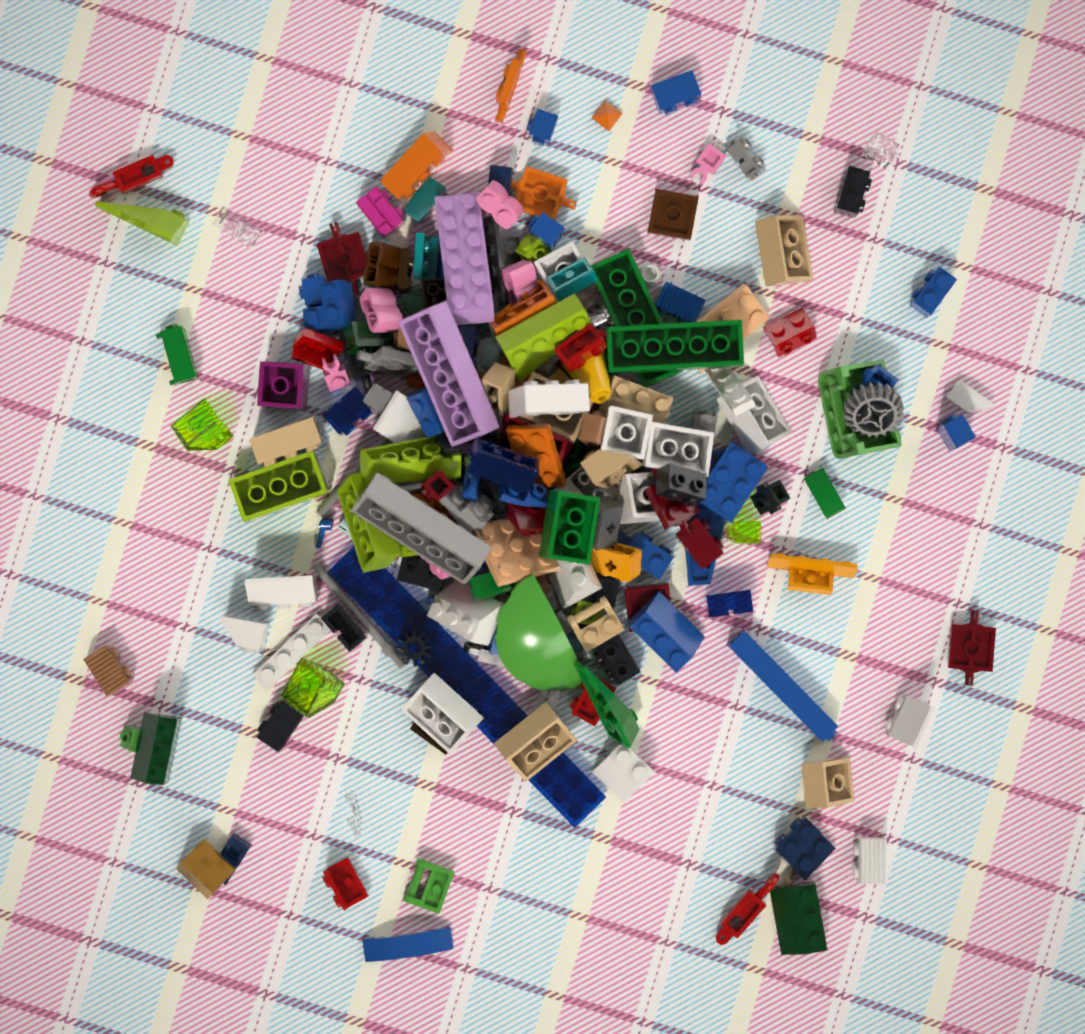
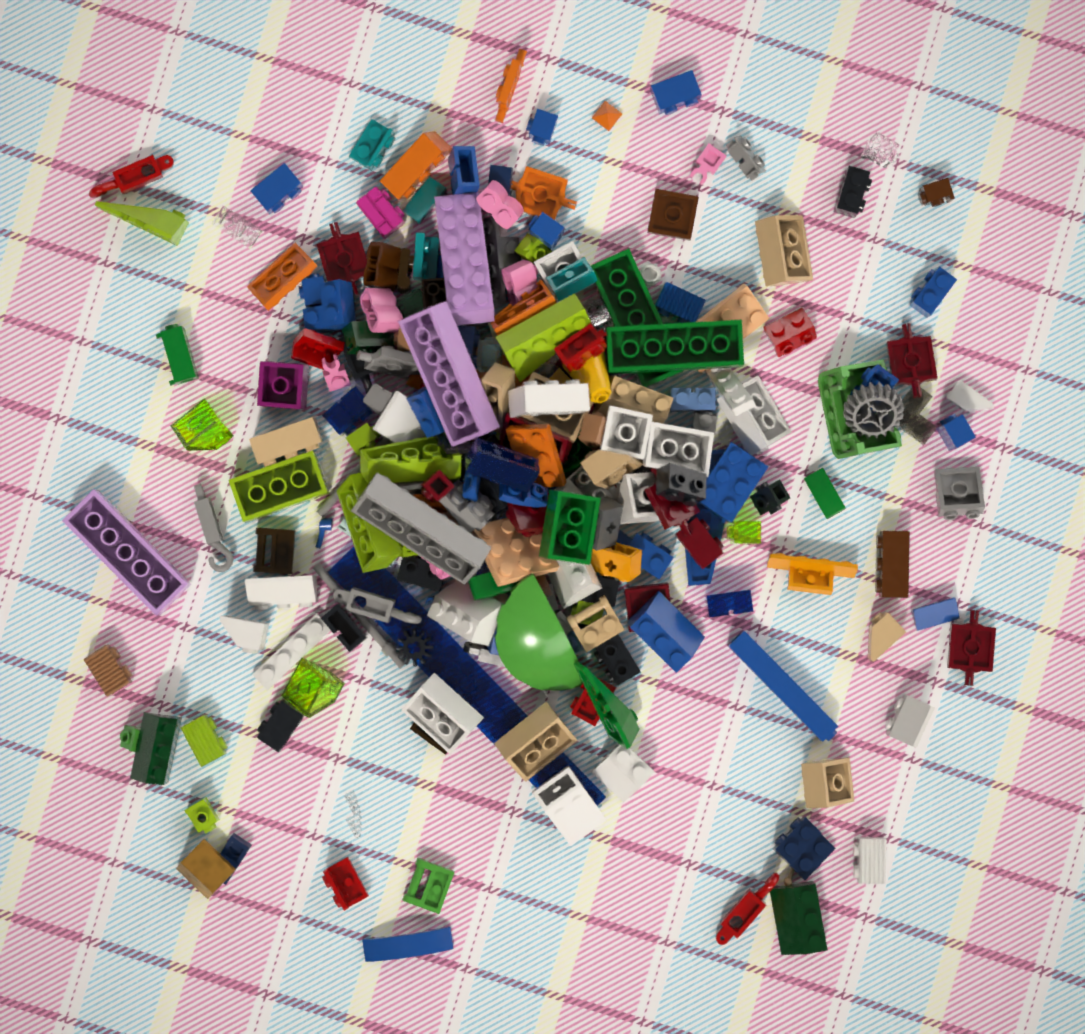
(126, 552): none -> lavender brick
(203, 807): none -> lime brick
(204, 740): none -> lime brick
(211, 528): none -> light grey piece
(277, 188): none -> blue piece
(281, 551): none -> dark brown plate
(282, 276): none -> orange plate
(363, 438): none -> lime brick
(372, 144): none -> teal bracket
(376, 607): none -> light grey piece
(463, 170): none -> blue piece
(569, 805): none -> white slope
(686, 401): none -> medium blue piece
(882, 634): none -> tan slope
(893, 564): none -> reddish brown brick
(912, 360): none -> dark red plate
(914, 423): none -> clear smoke plate
(935, 613): none -> slope
(936, 193): none -> reddish brown brick
(959, 492): none -> light grey plate

